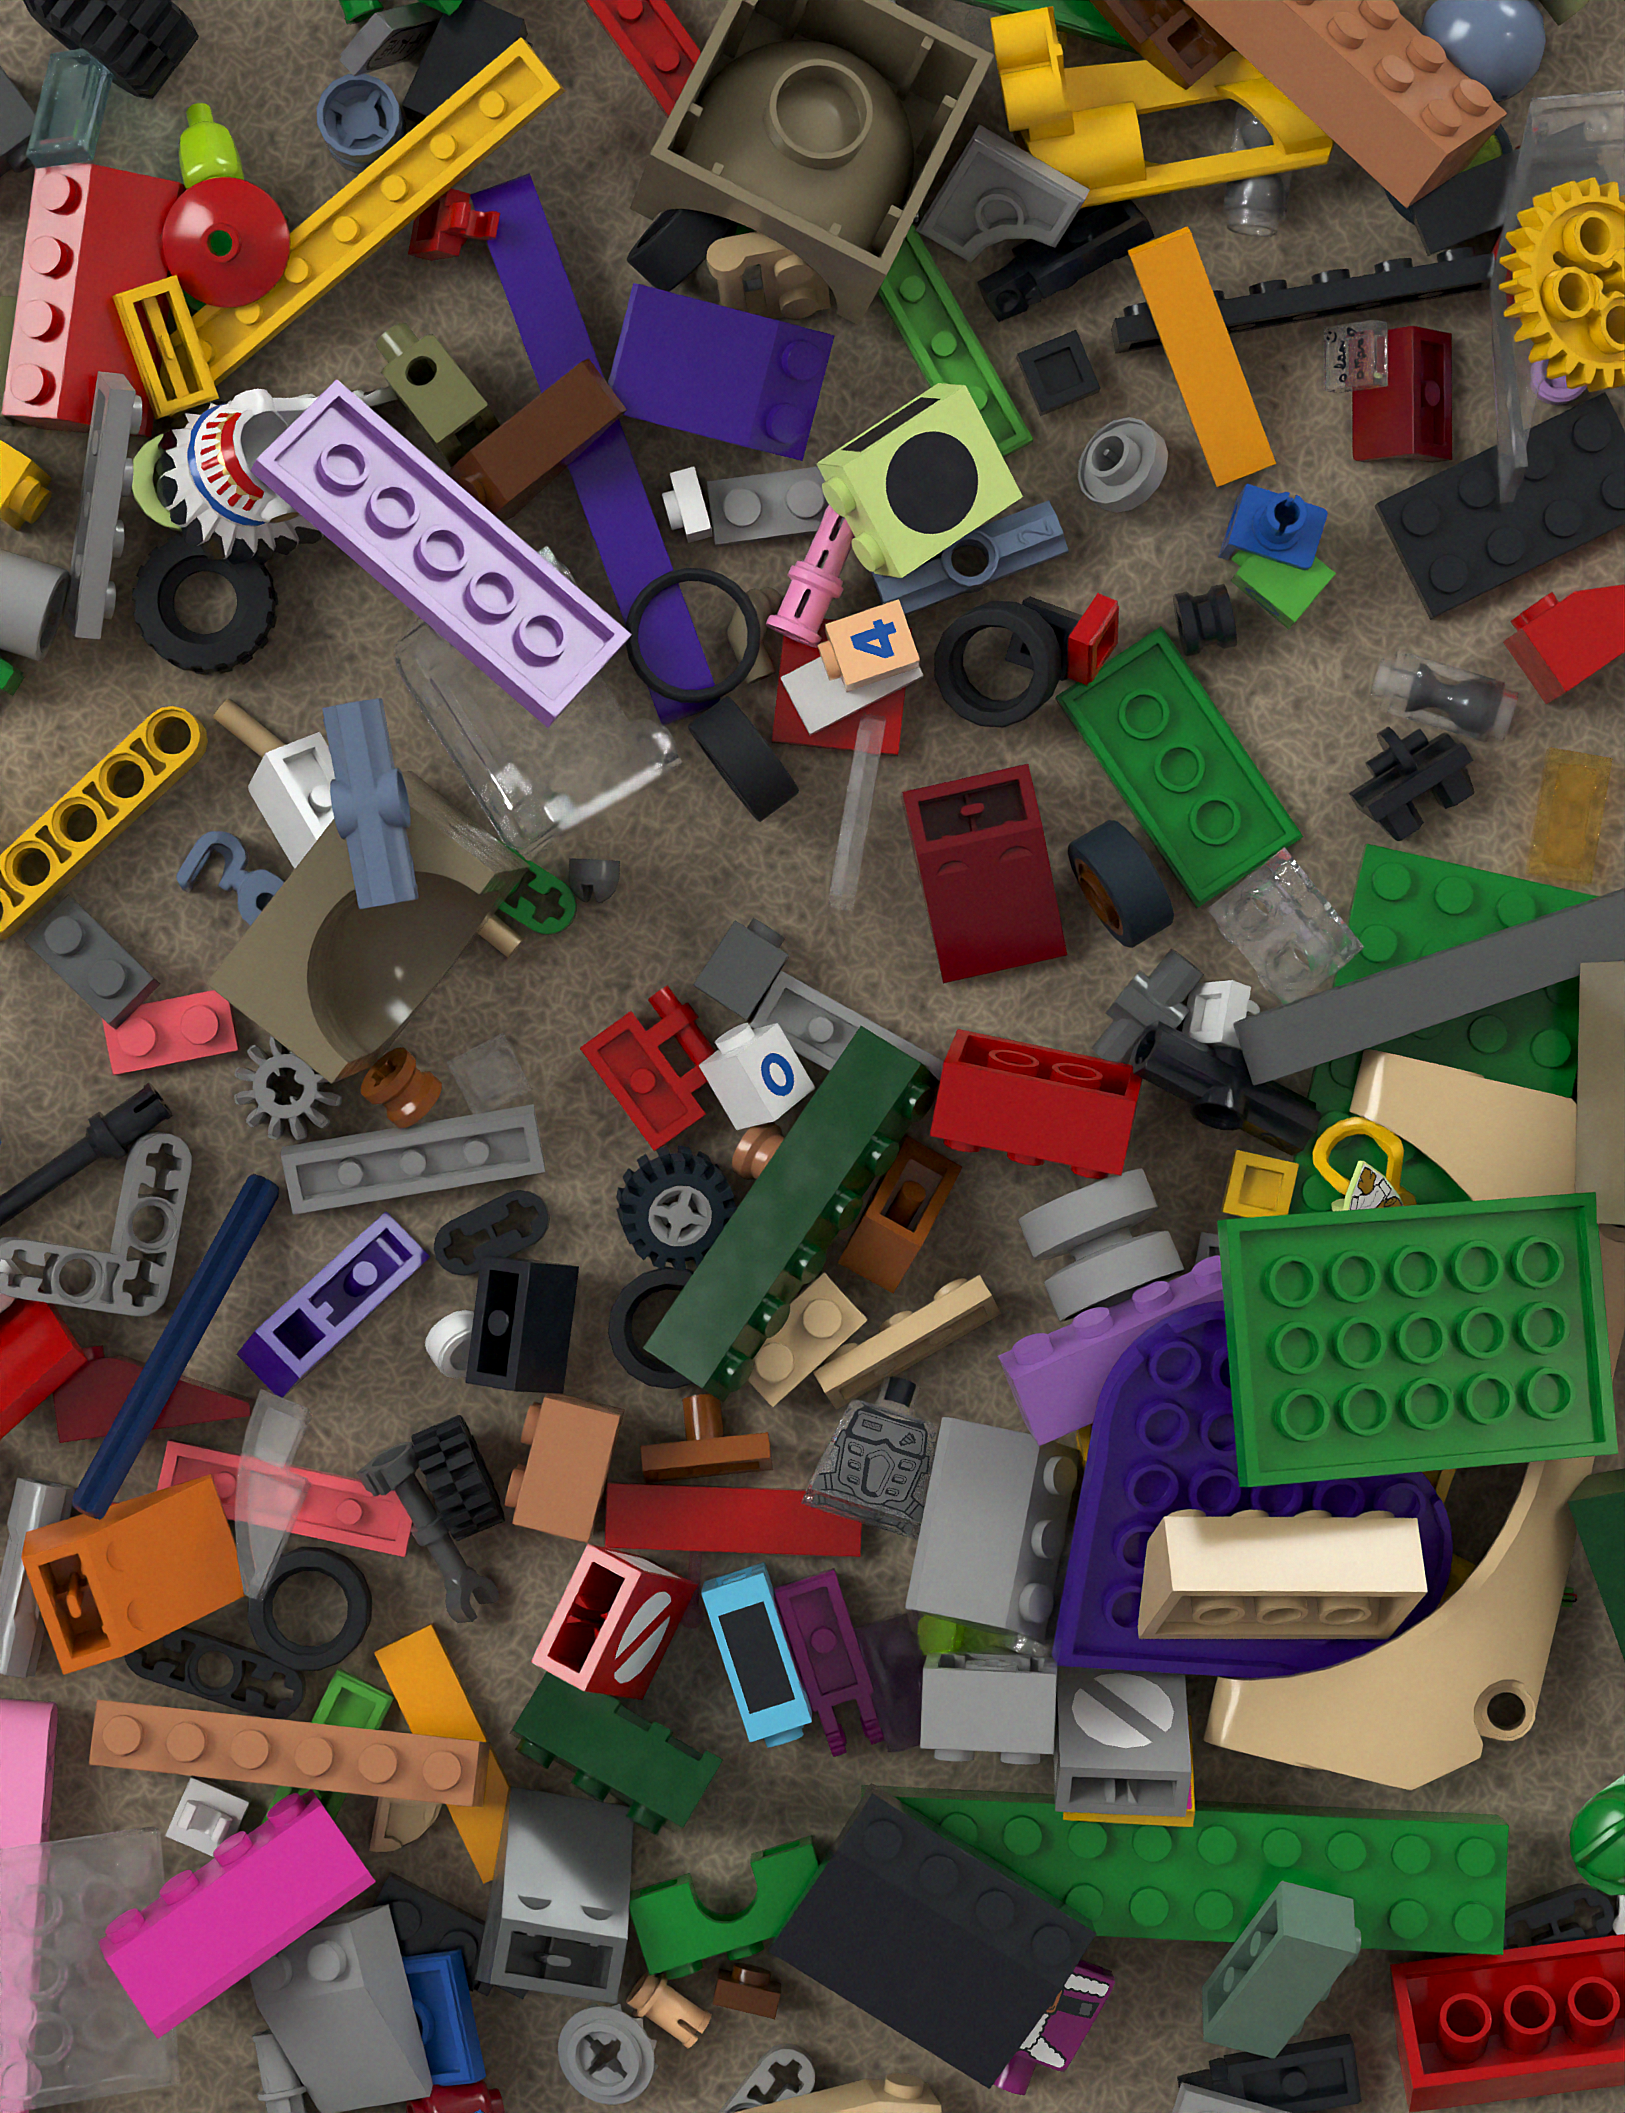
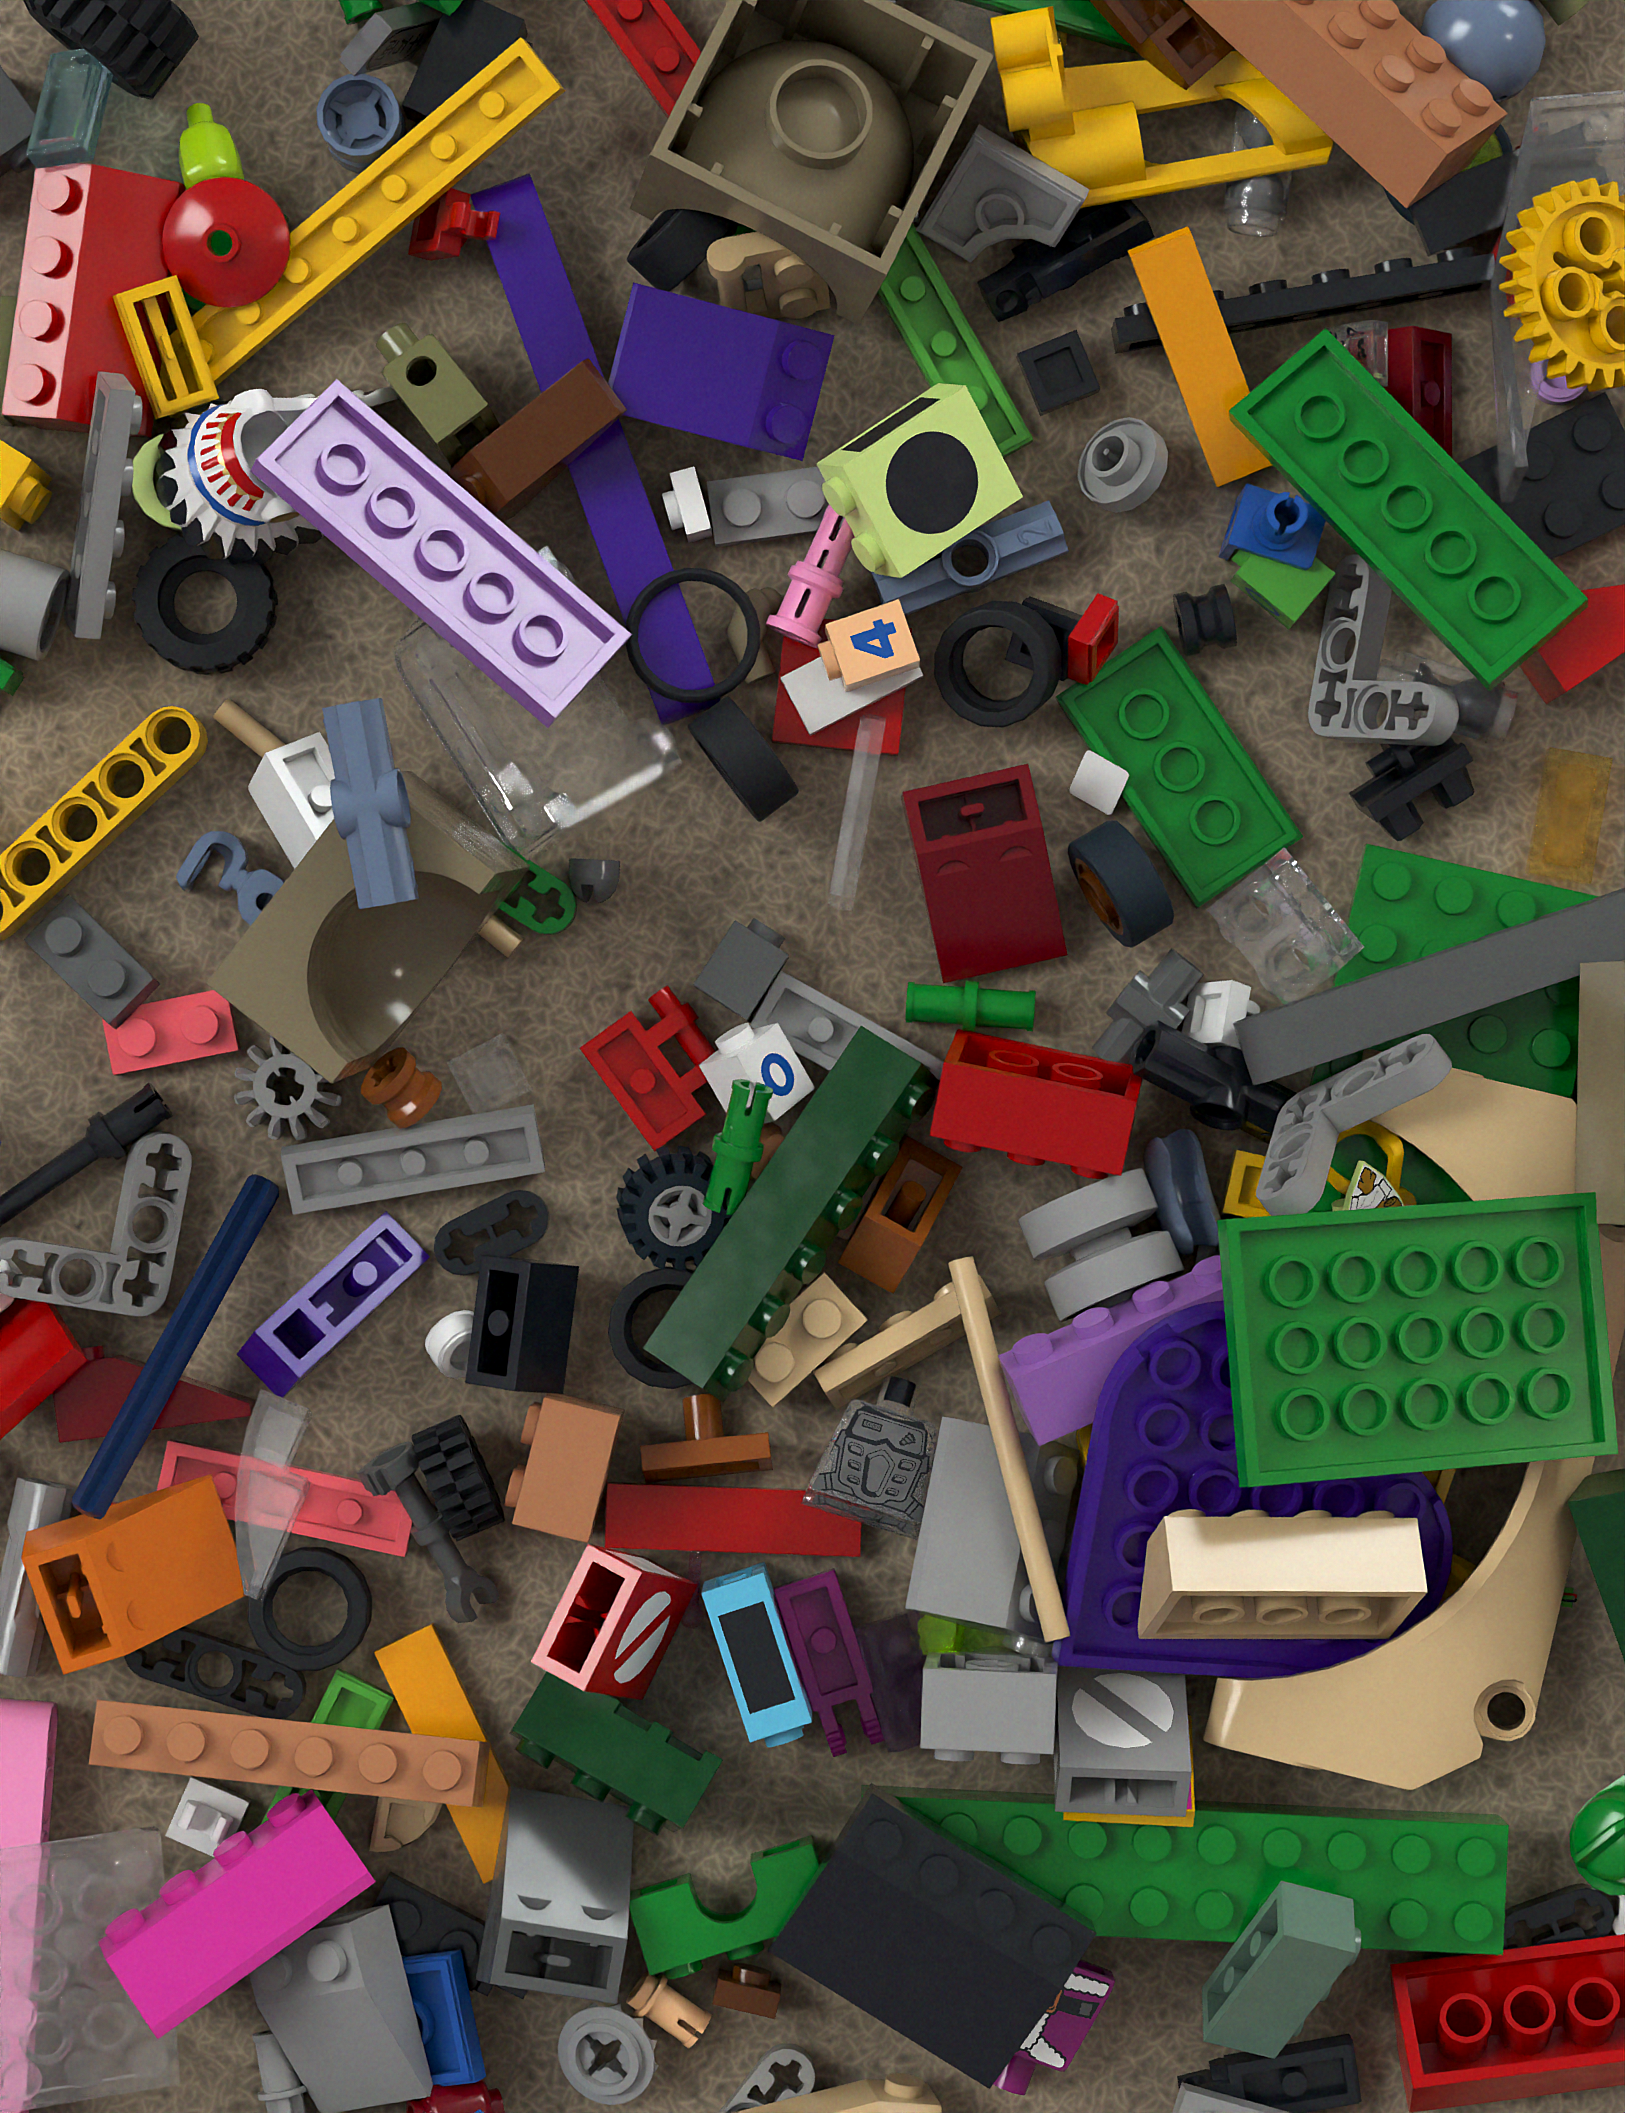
(737, 1146): none -> green pin
(970, 1006): none -> green pin
(1009, 1449): none -> tan piece
(1099, 782): none -> white sticker
(1182, 1190): none -> sand blue piece
(1314, 1117): none -> light grey beam
(1361, 692): none -> light grey beam
(1408, 509): none -> green plate

